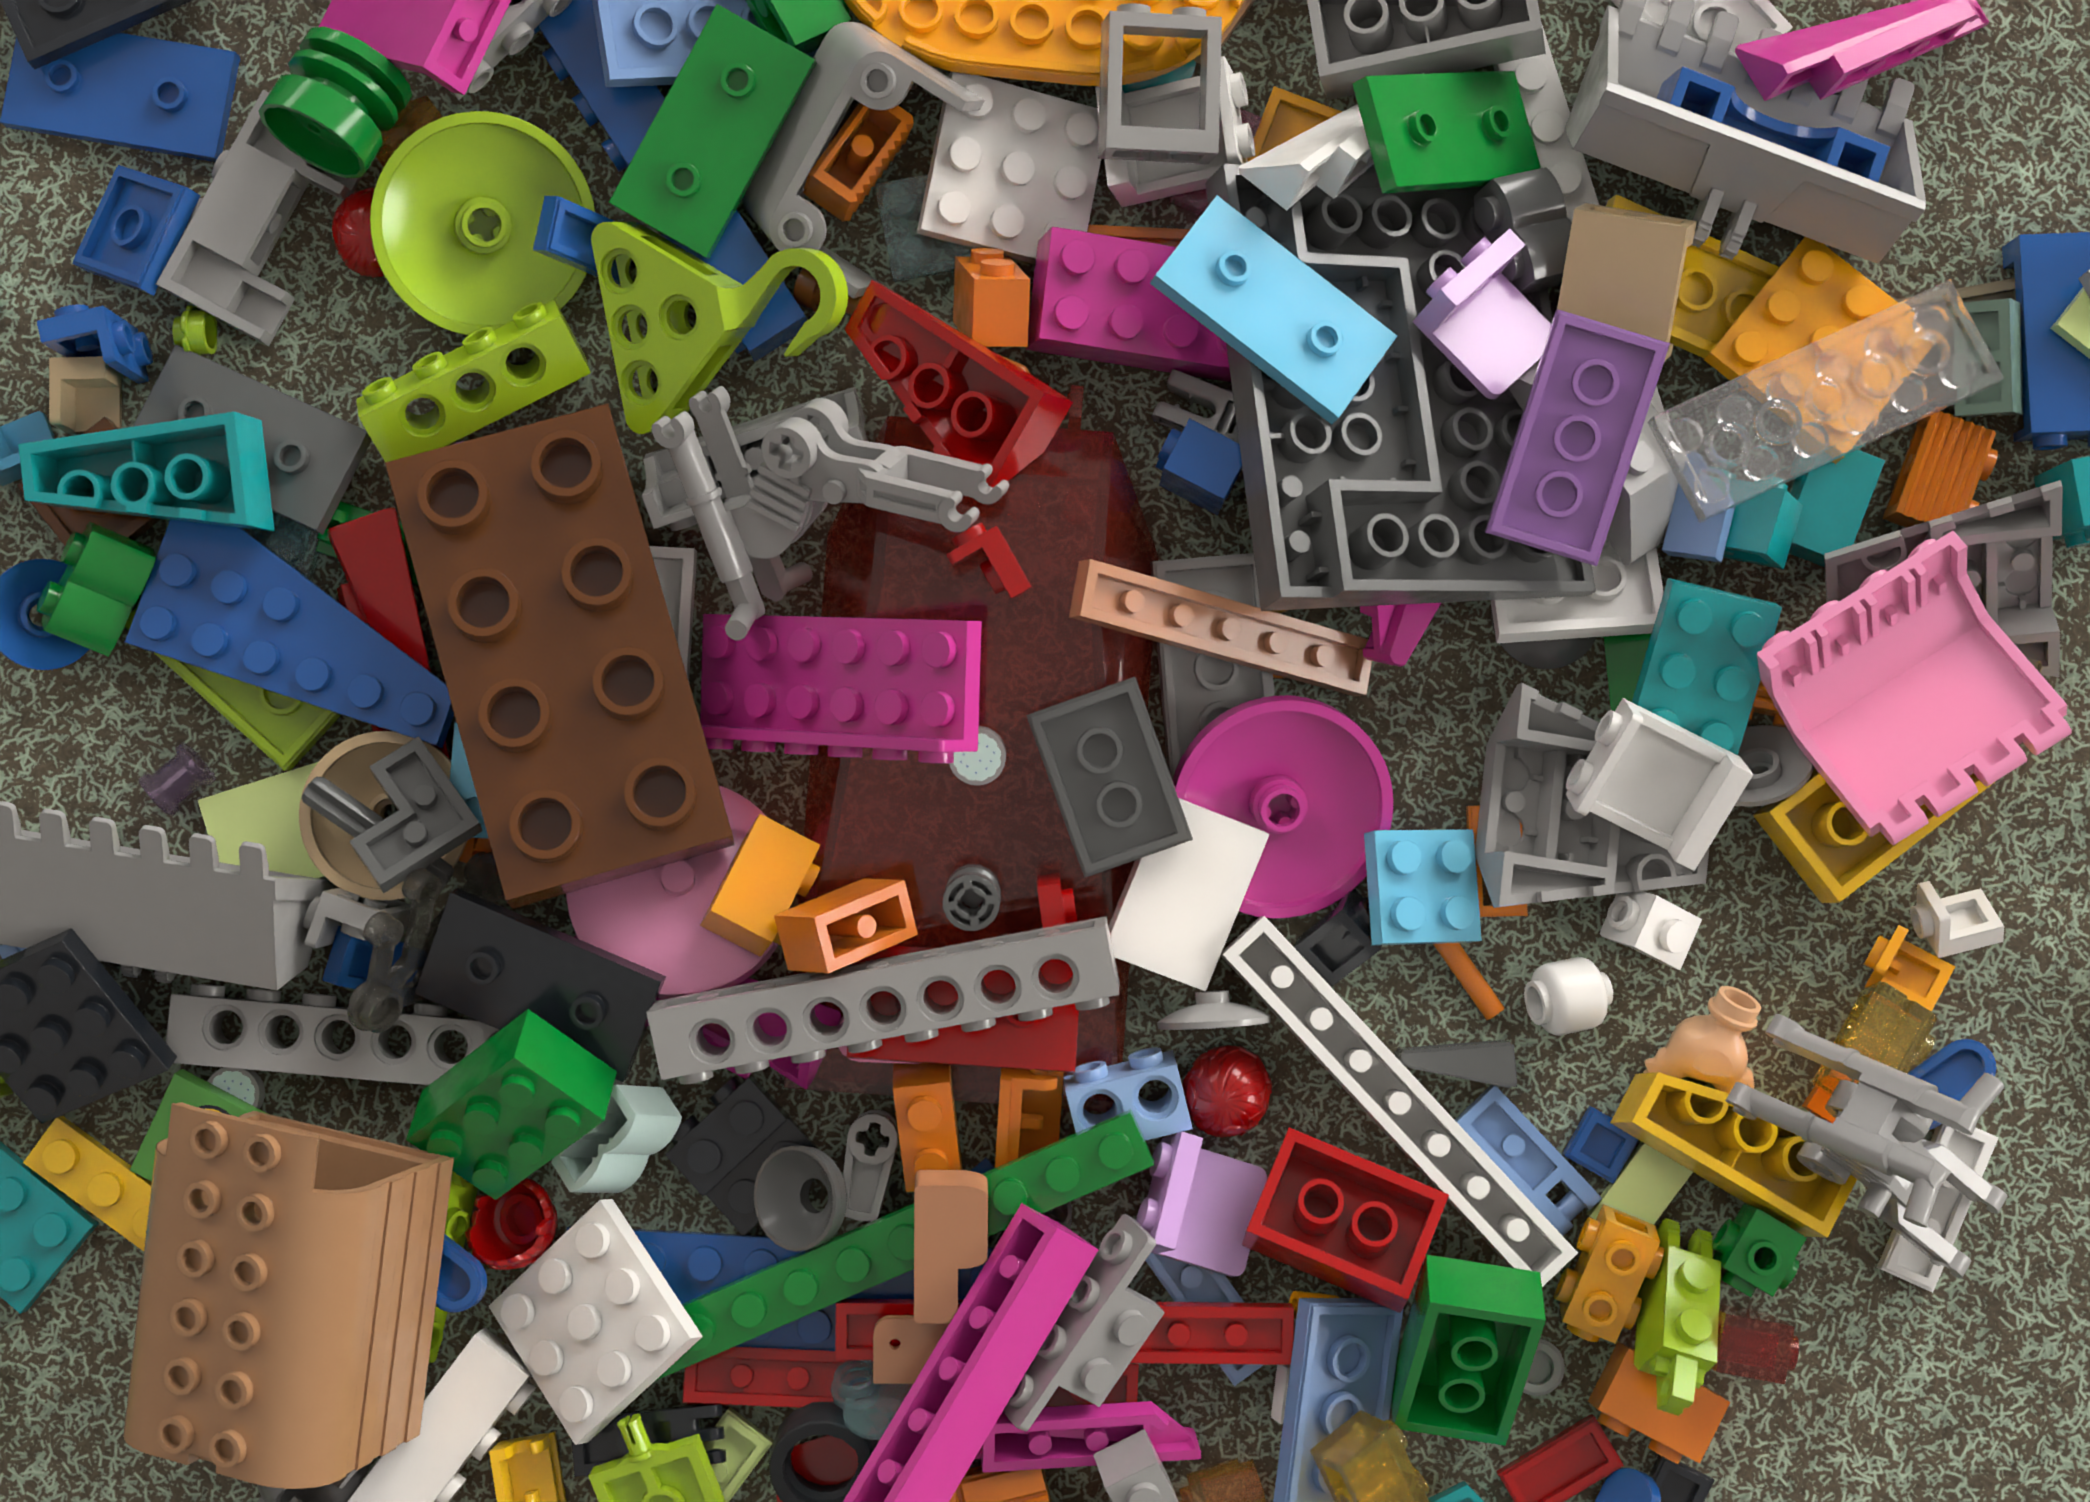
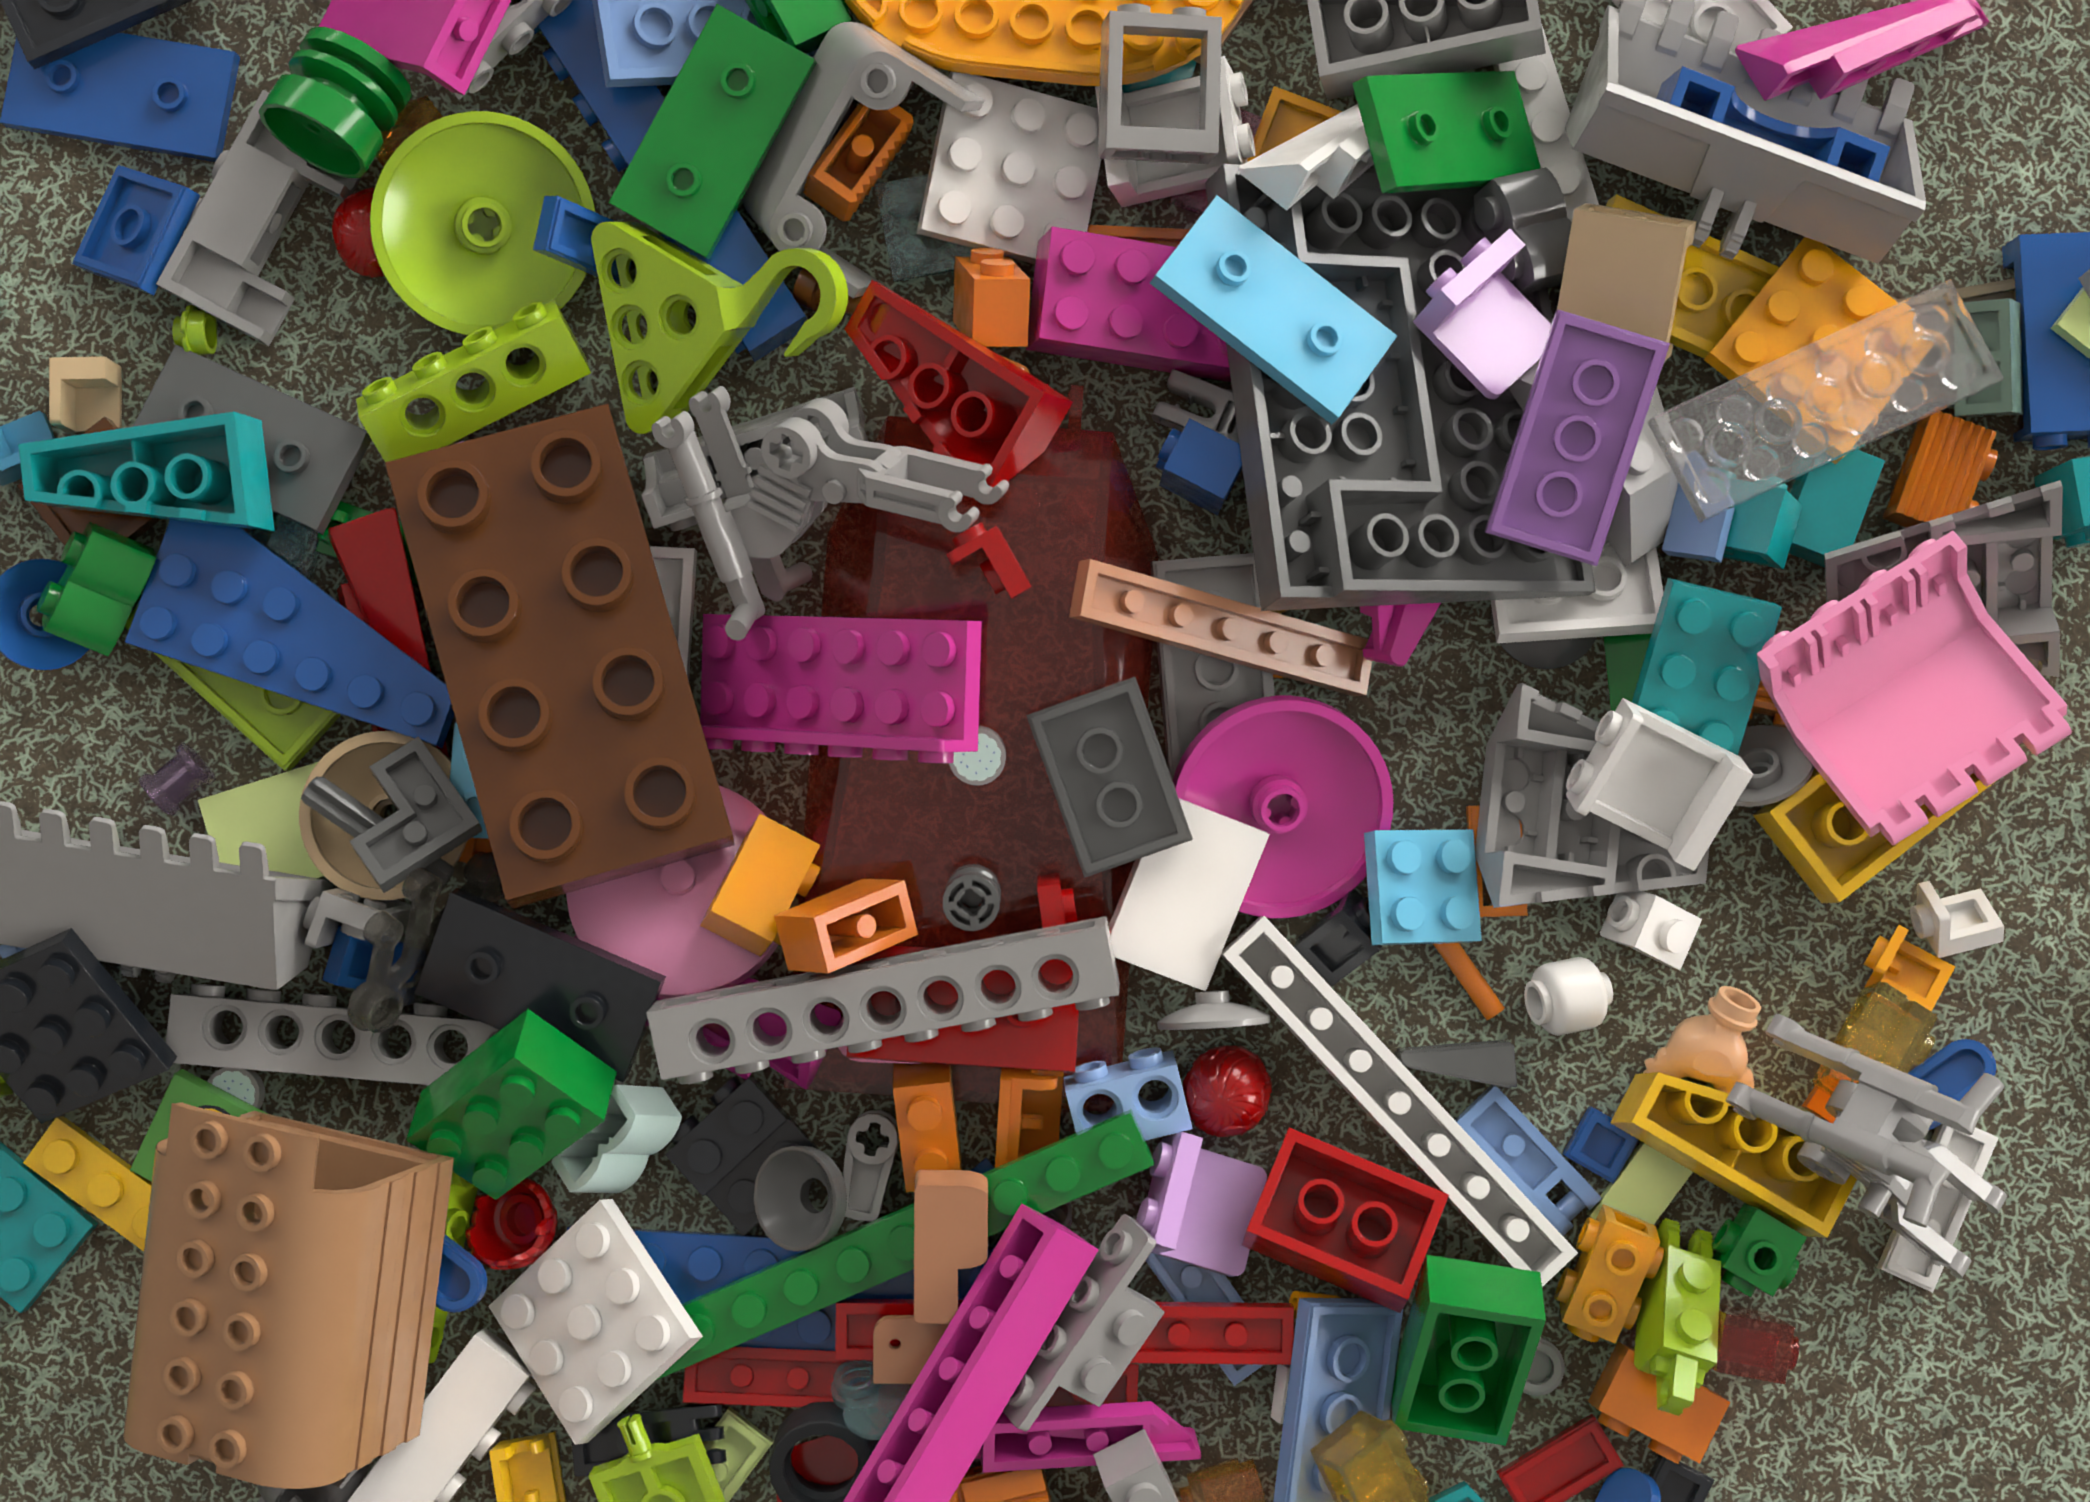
(97, 333): blue bracket -> none

